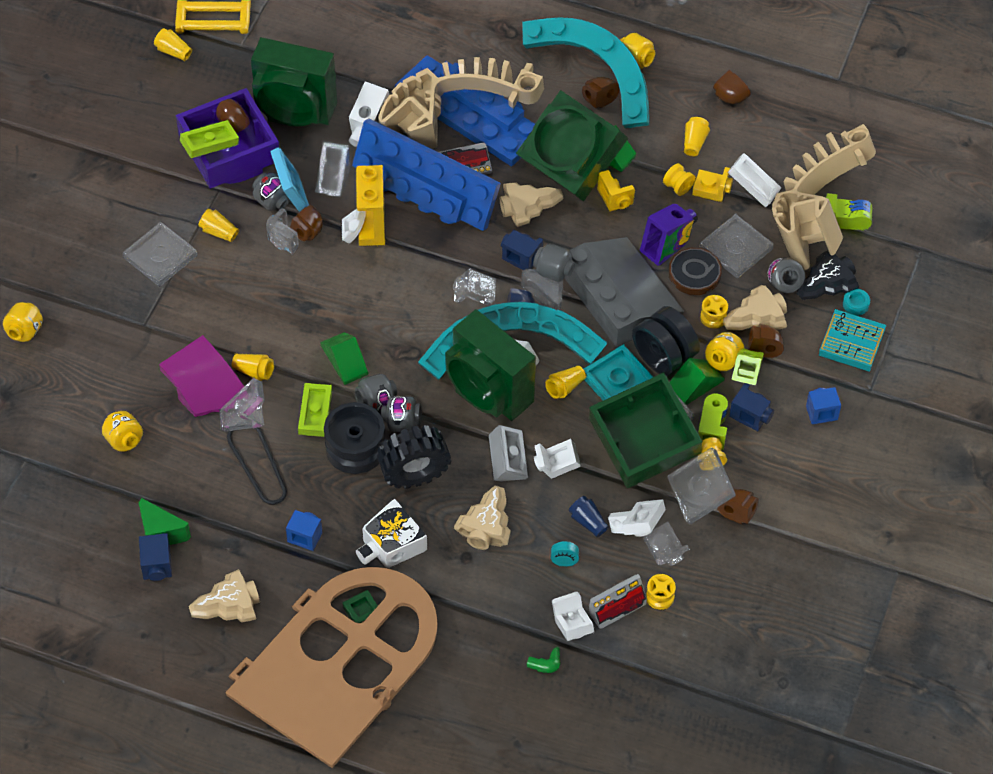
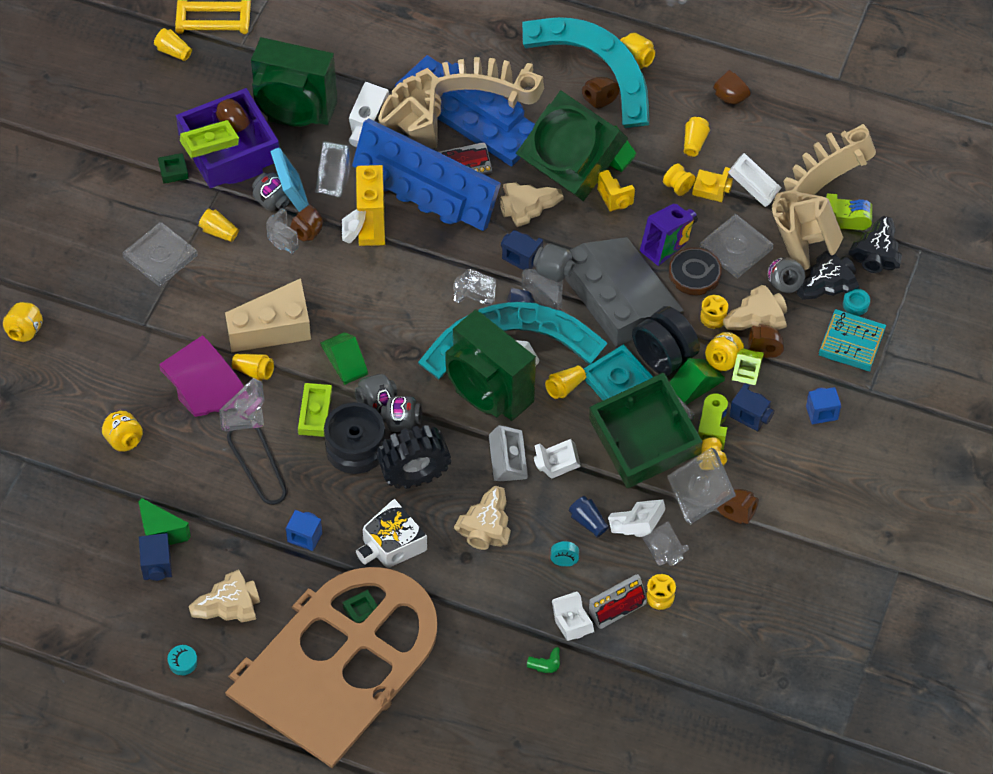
(173, 168): none -> dark green tile
(182, 660): none -> teal tile
(270, 319): none -> tan wedge
(878, 247): none -> black rock

